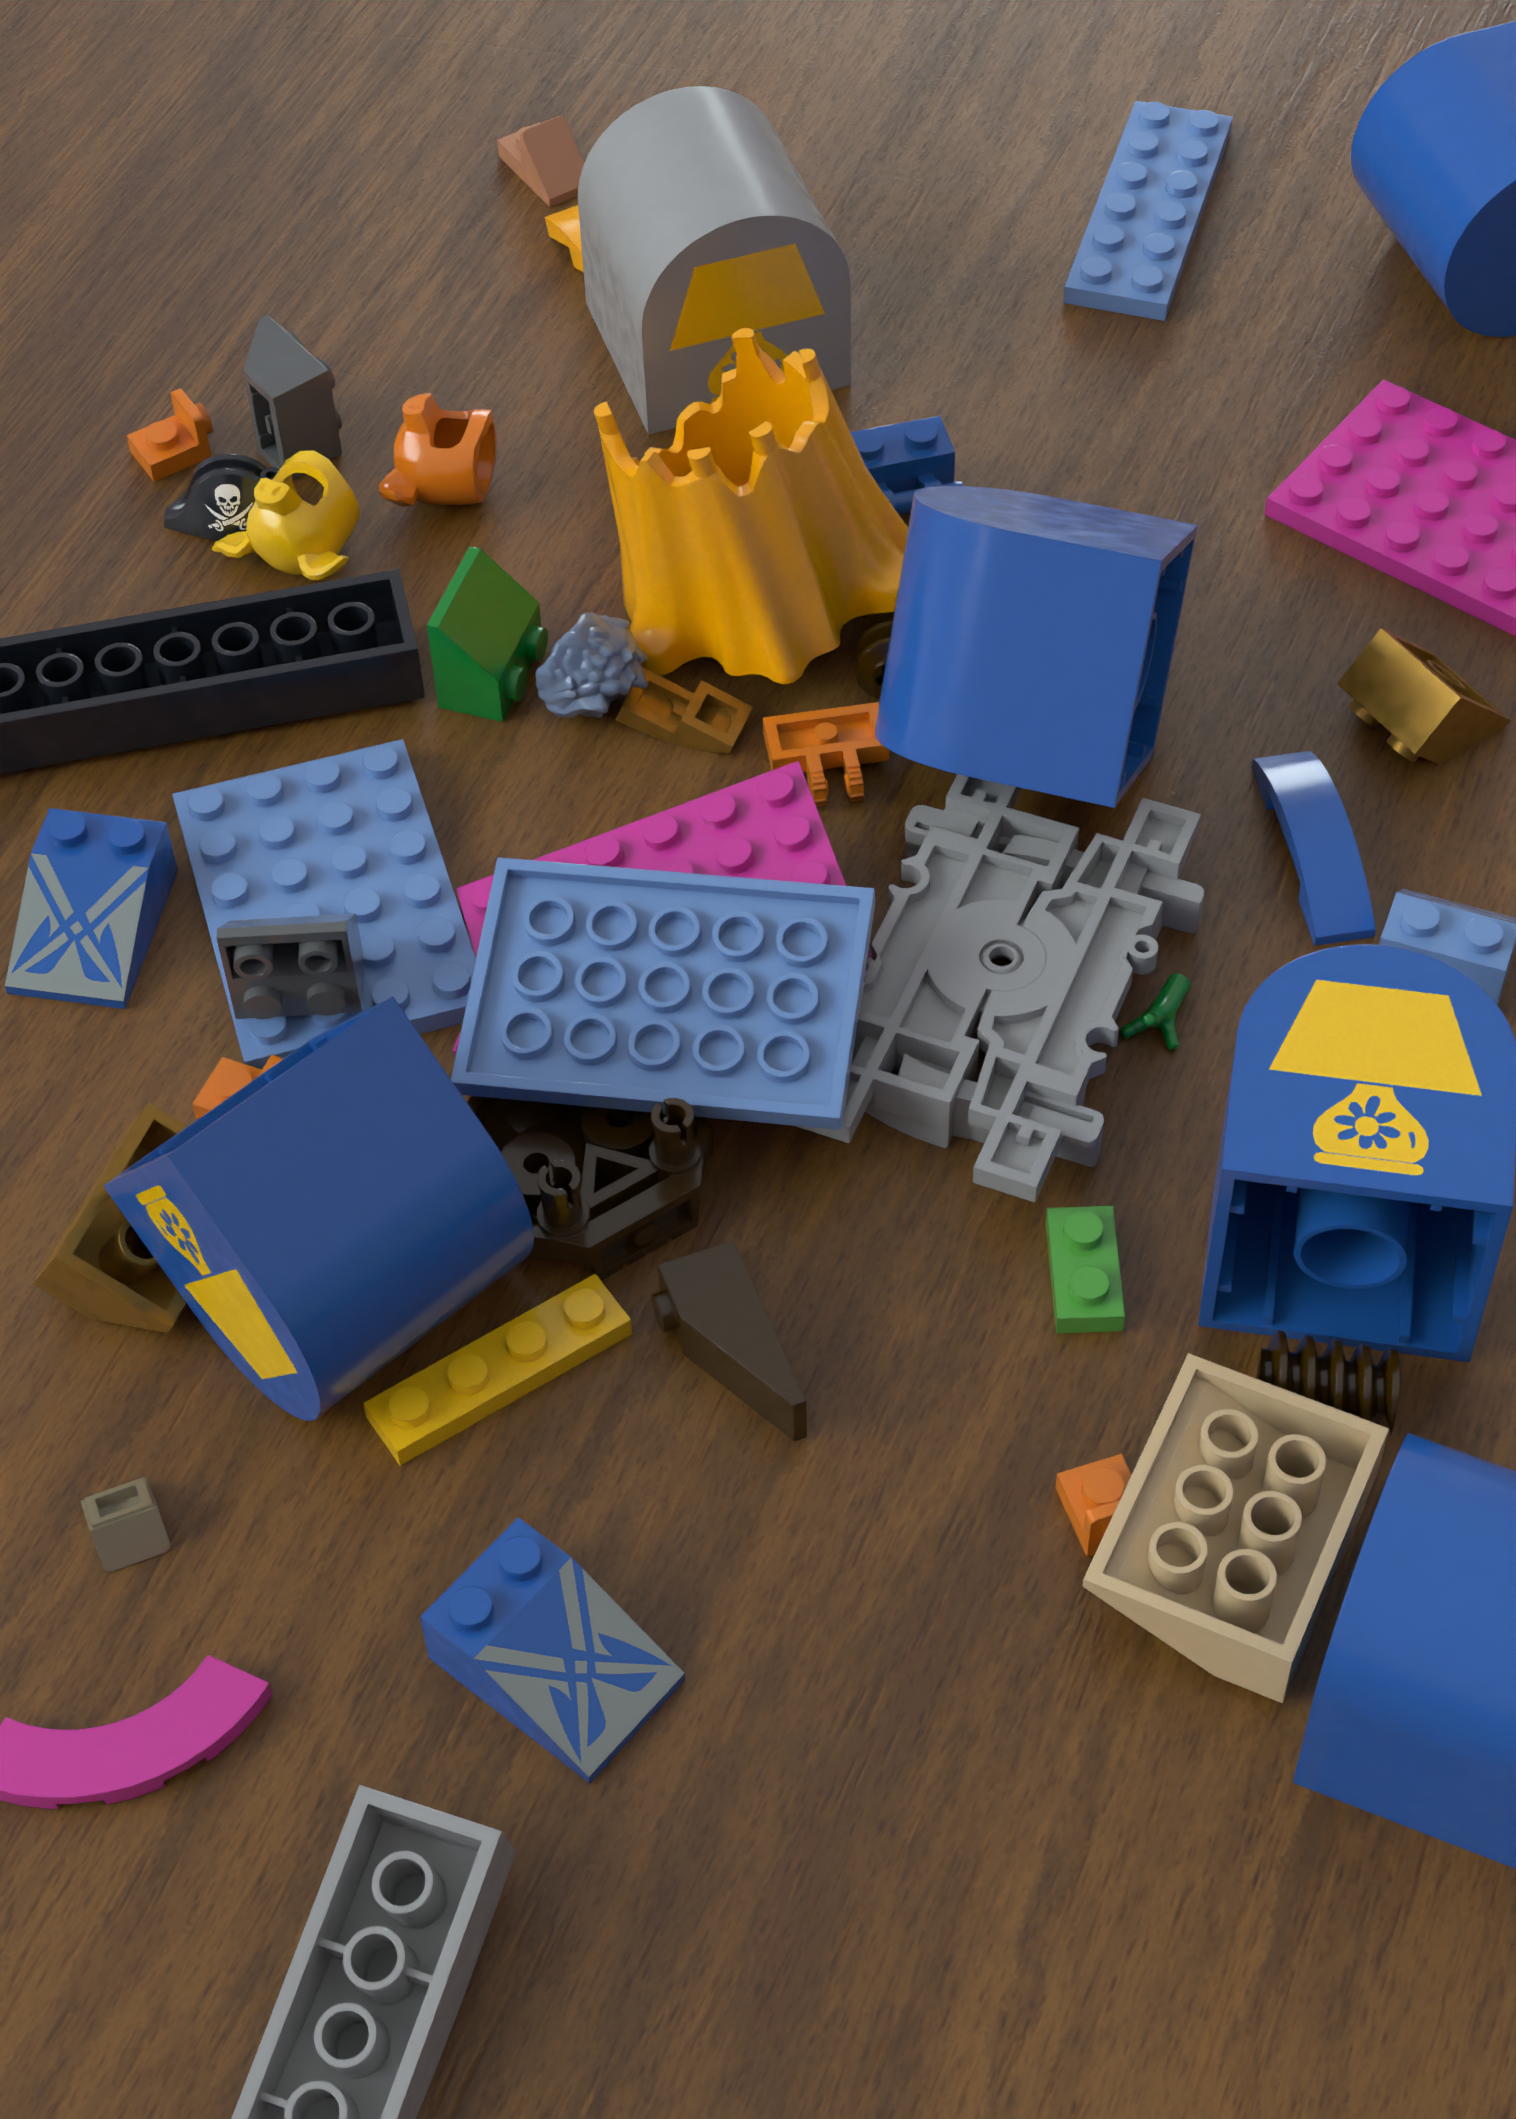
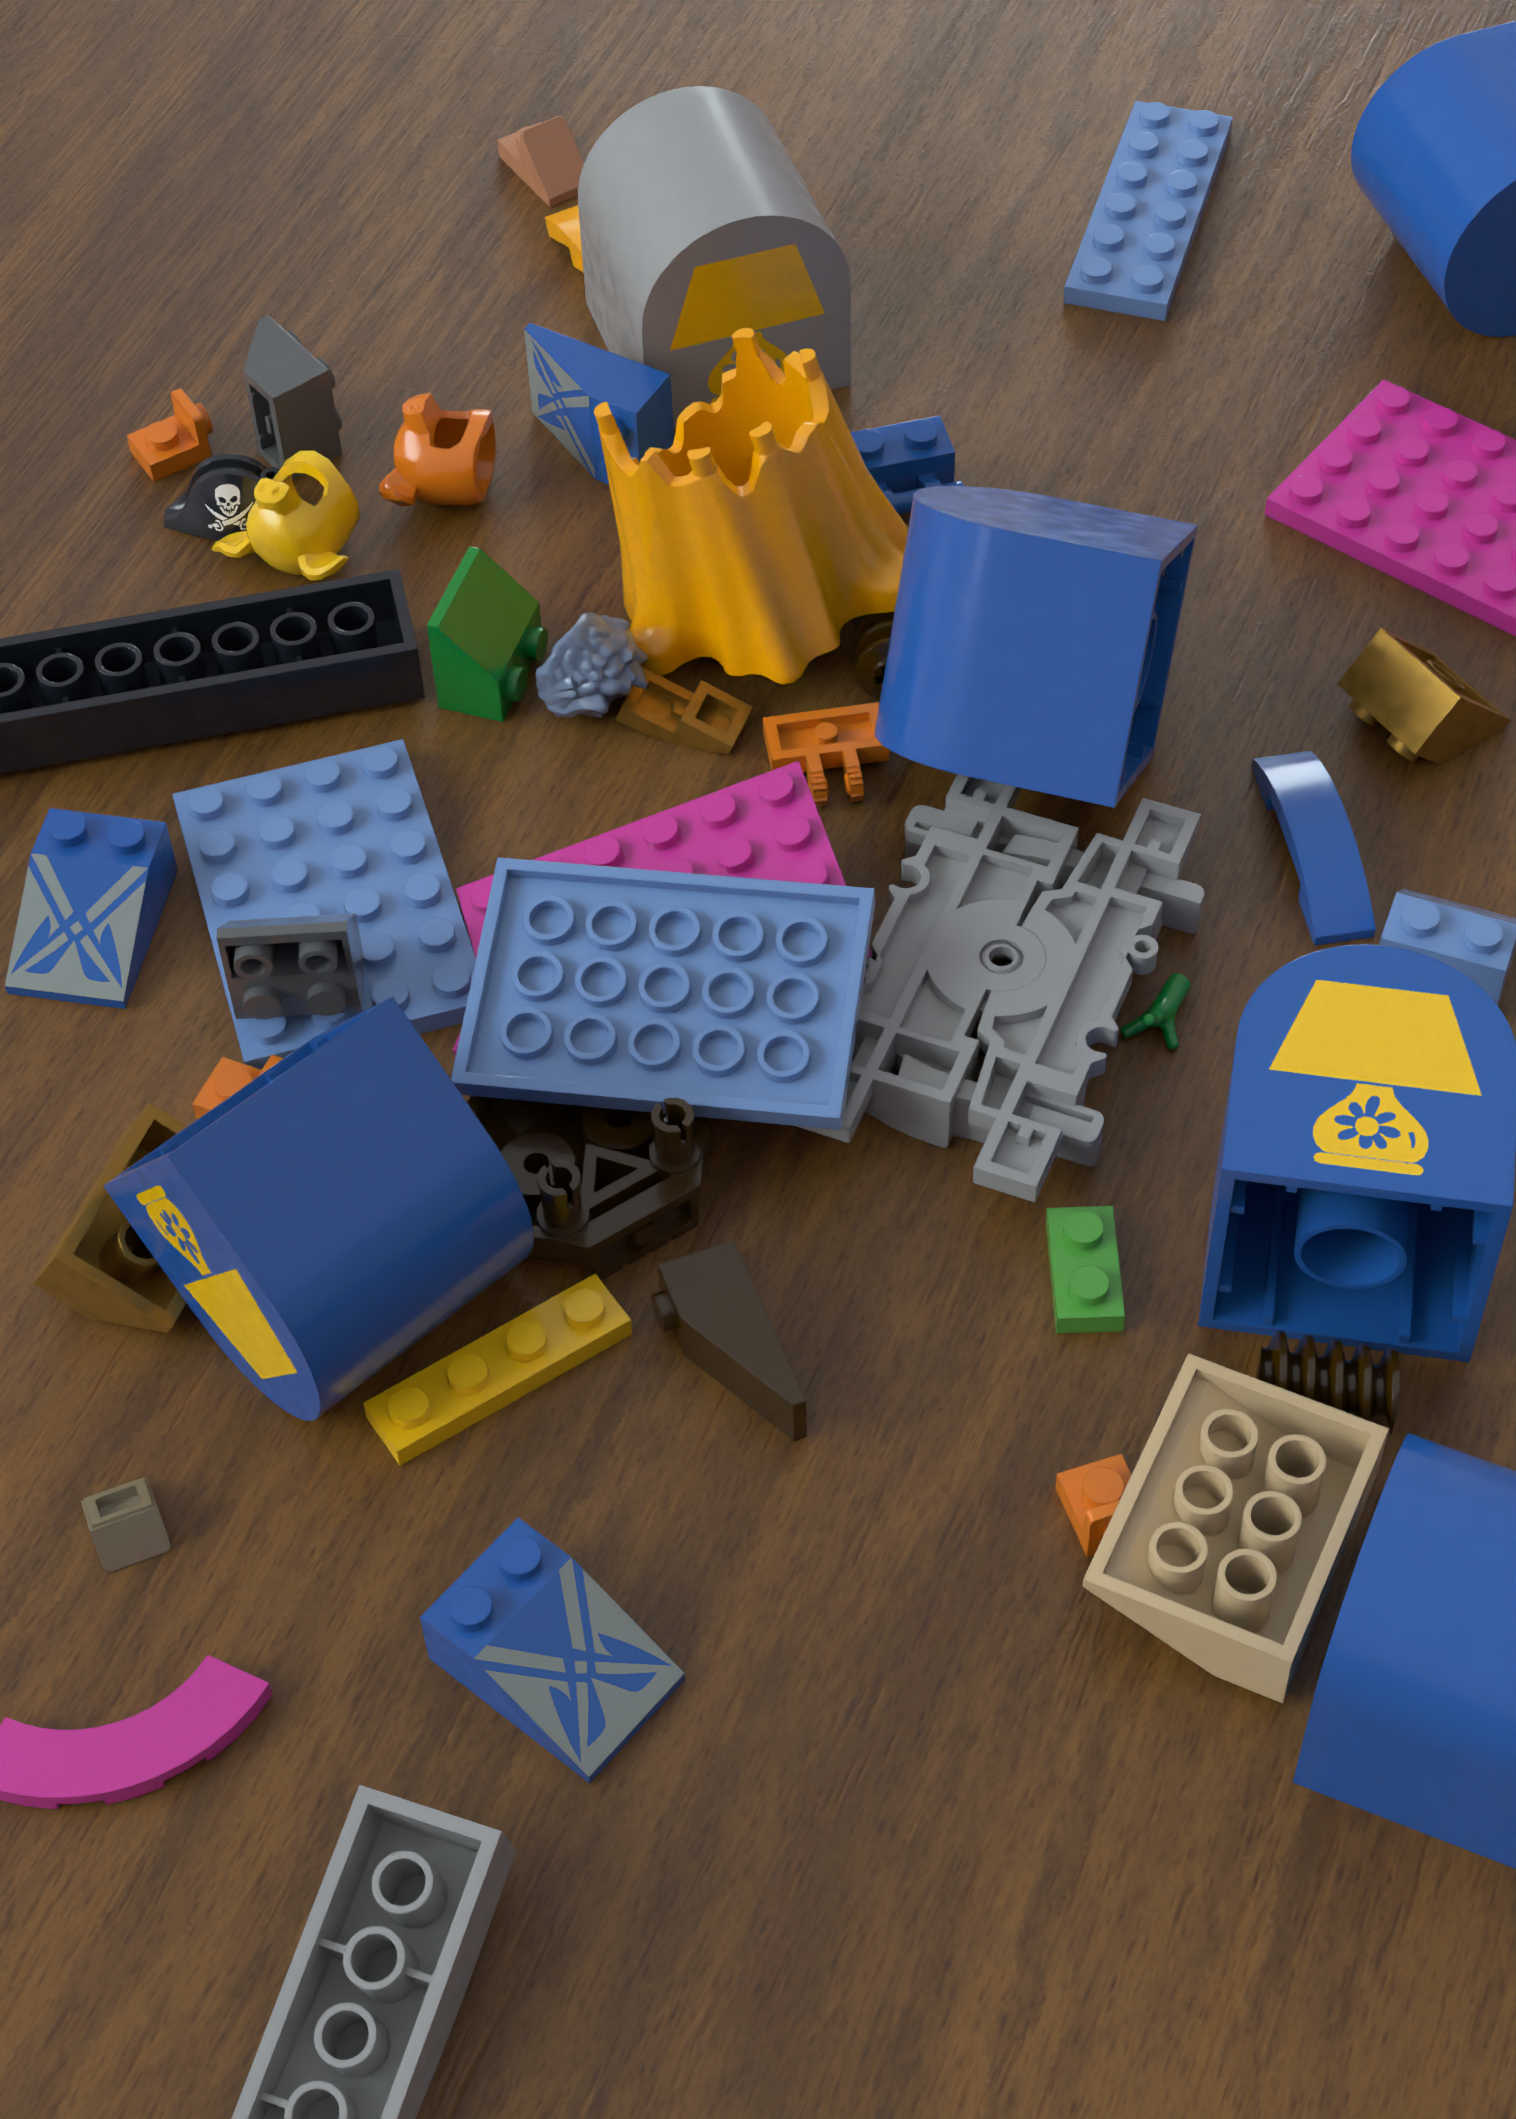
(575, 377): none -> blue slope

